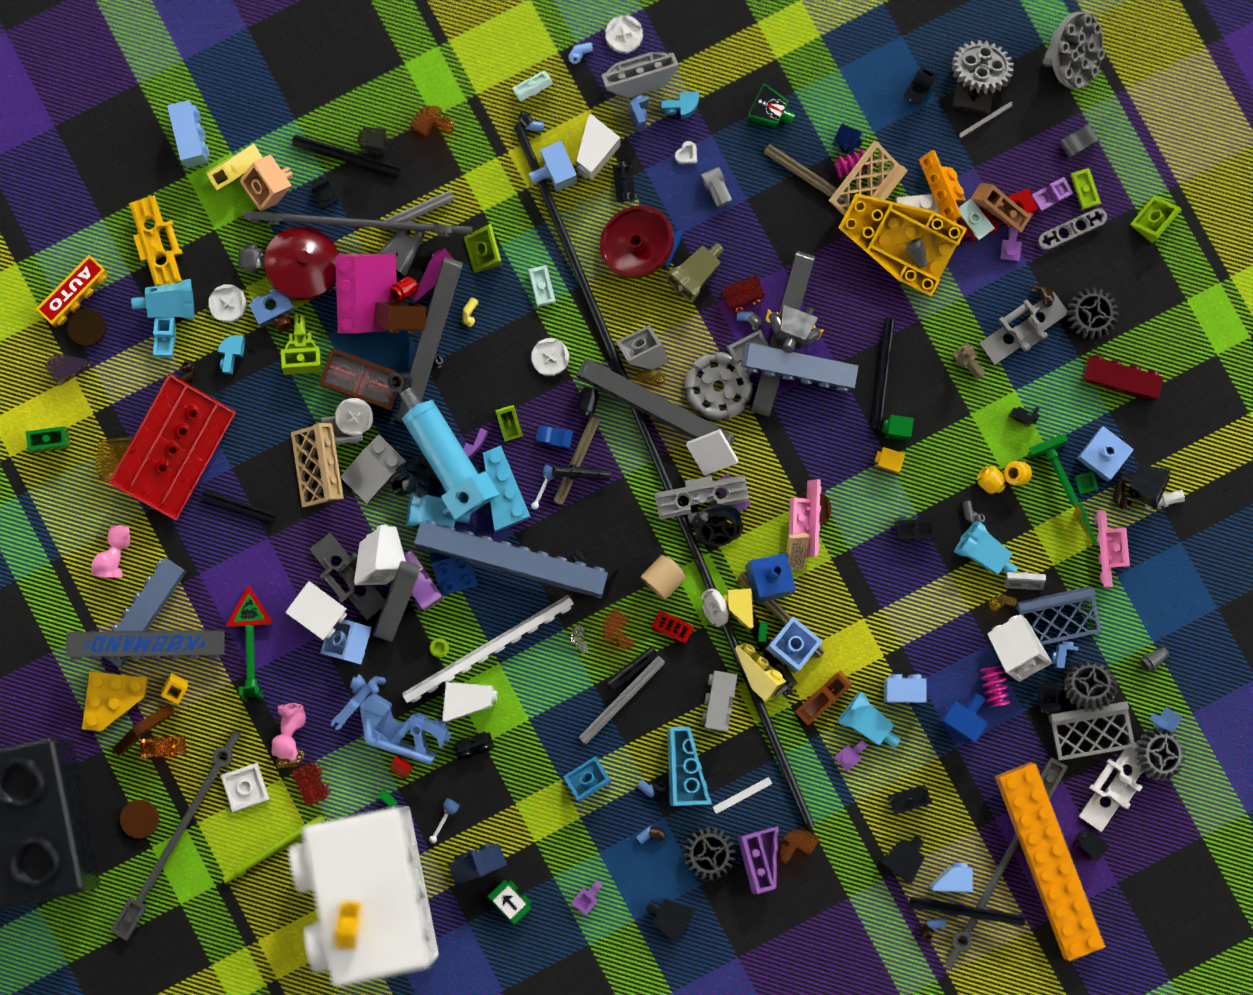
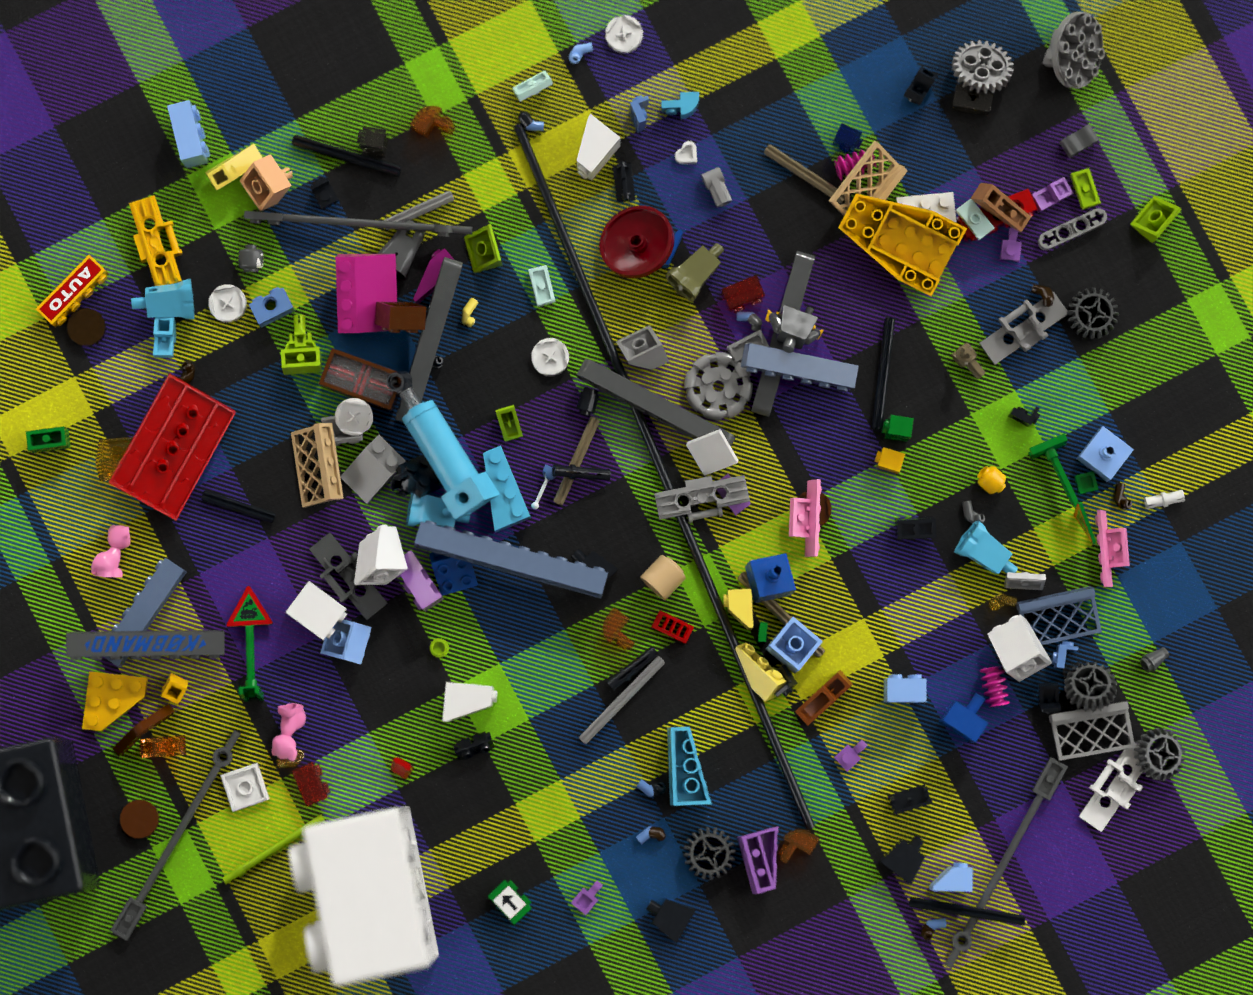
(65, 367): clear purple slope -> none
(231, 348): medium azure brick -> none
(283, 323): reddish brown plate -> none
(301, 263): dark red dish -> none
(348, 925): yellow slope -> none
(383, 730): medium blue piece -> none
(388, 798): green tile -> none
(396, 601): dark grey beam -> none
(403, 289): red brick -> none
(450, 807): hinge -> none
(470, 449): medium lavender slope -> none
(477, 863): dark blue brick -> none
(481, 653): white plate -> none
(554, 437): blue leg -> none
(556, 167): light blue brick -> none
(577, 638): clear arm -> none
(587, 779): dark azure slope -> none
(640, 74): light grey wedge -> none
(653, 375): clear yellow arm -> none
(715, 518): black piece -> none
(715, 607): white tile -> none
(719, 701): light grey wedge -> none
(742, 795): white sticker -> none
(770, 108): torso -> none
(797, 550): tan tile -> none
(868, 721): medium azure piece -> none
(917, 252): dark grey cone -> none
(943, 185): light orange bracket -> none
(985, 119): white sticker -> none
(1017, 473): yellow head -> none
(1049, 861): light orange brick -> none
(1091, 844): black brick -> none
(1122, 378): dark red brick -> none
(1147, 484): black torso -> none
(1168, 720): medium blue bracket -> none

